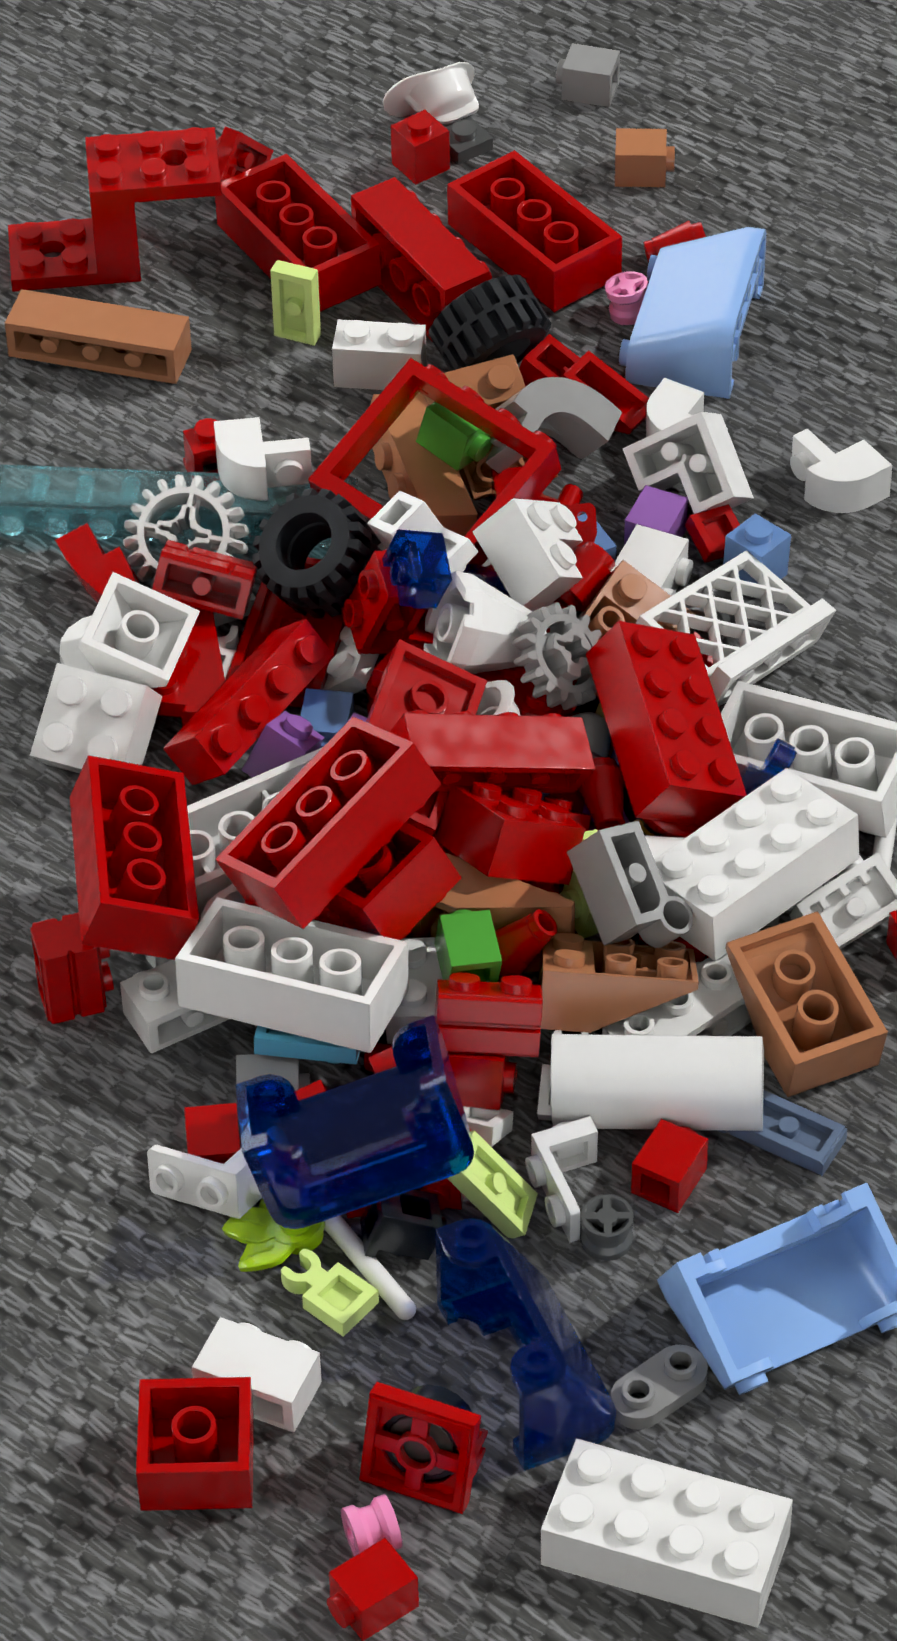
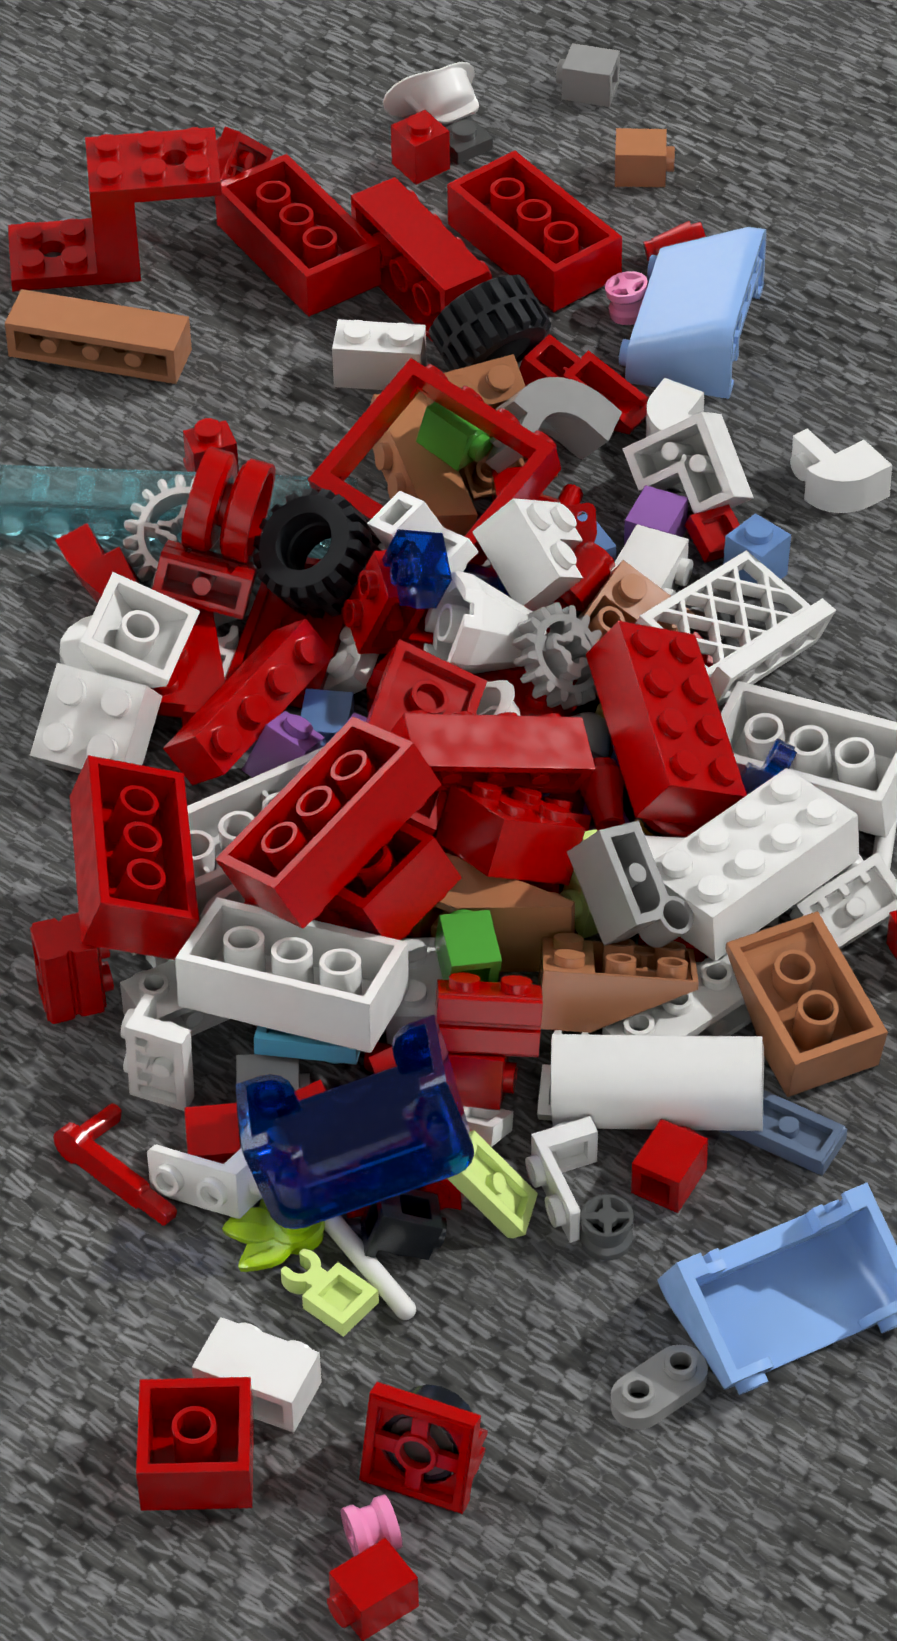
(78, 1147): none -> red piece
(157, 1056): none -> white bracket
(227, 505): none -> red wheel
(252, 466): white brick -> none
(295, 302): yellowish green plate -> none
(524, 940): red cone -> none
(556, 1382): clear blue windscreen -> none
(666, 1532): white brick -> none

